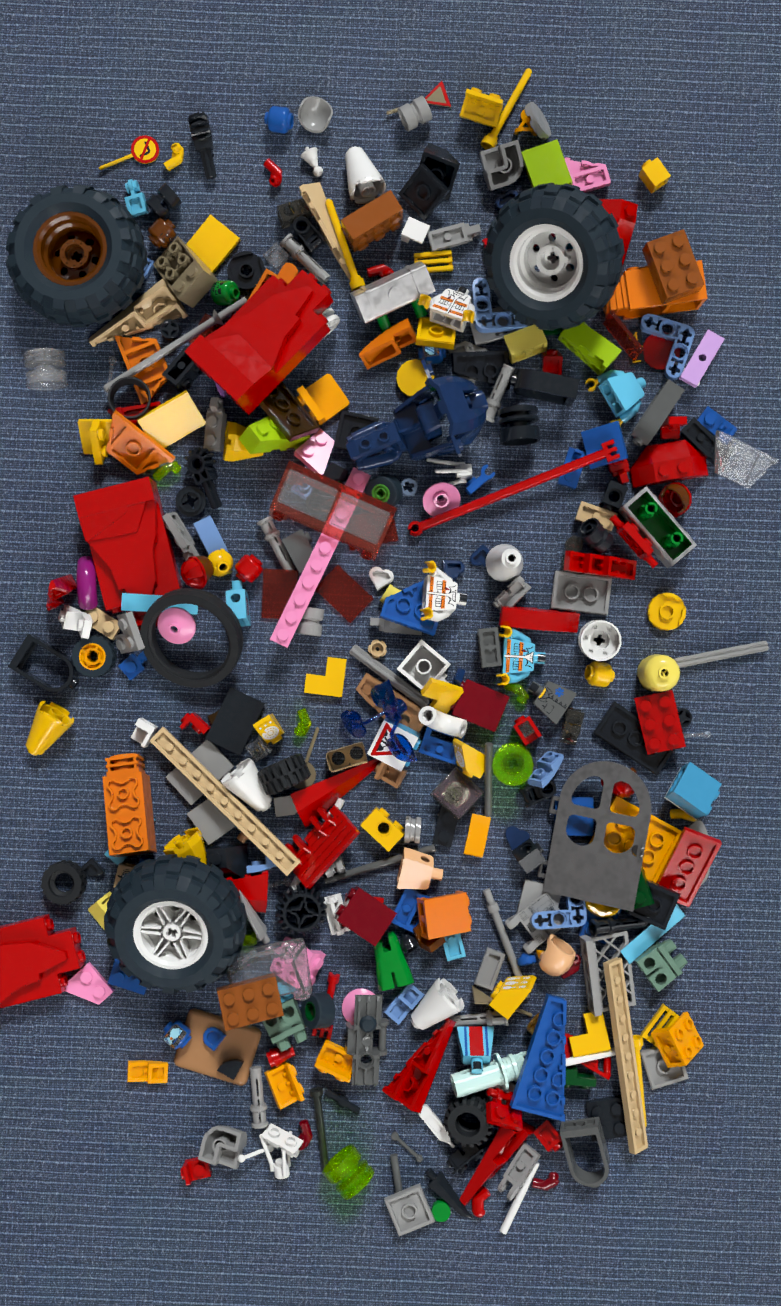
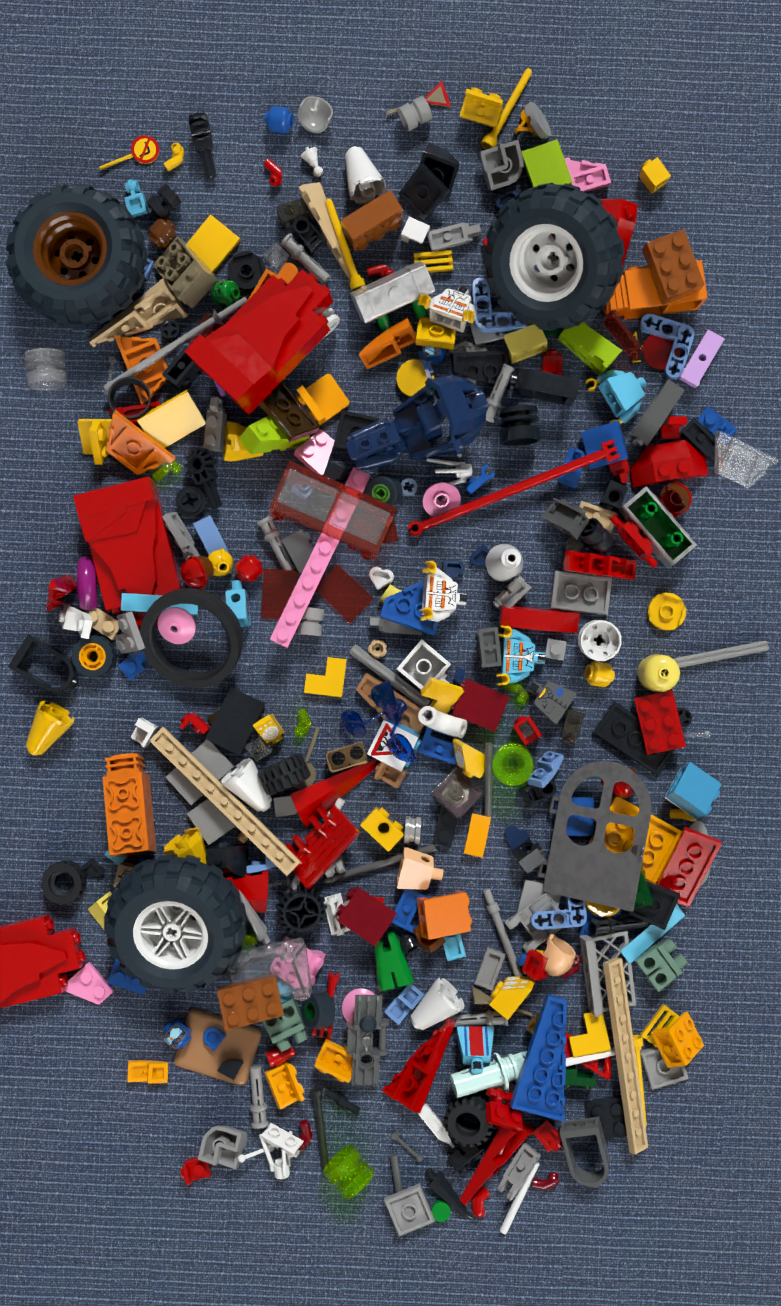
(535, 965): none -> red bracket
(555, 649): none -> light grey plate
(566, 518): none -> dark grey hinge

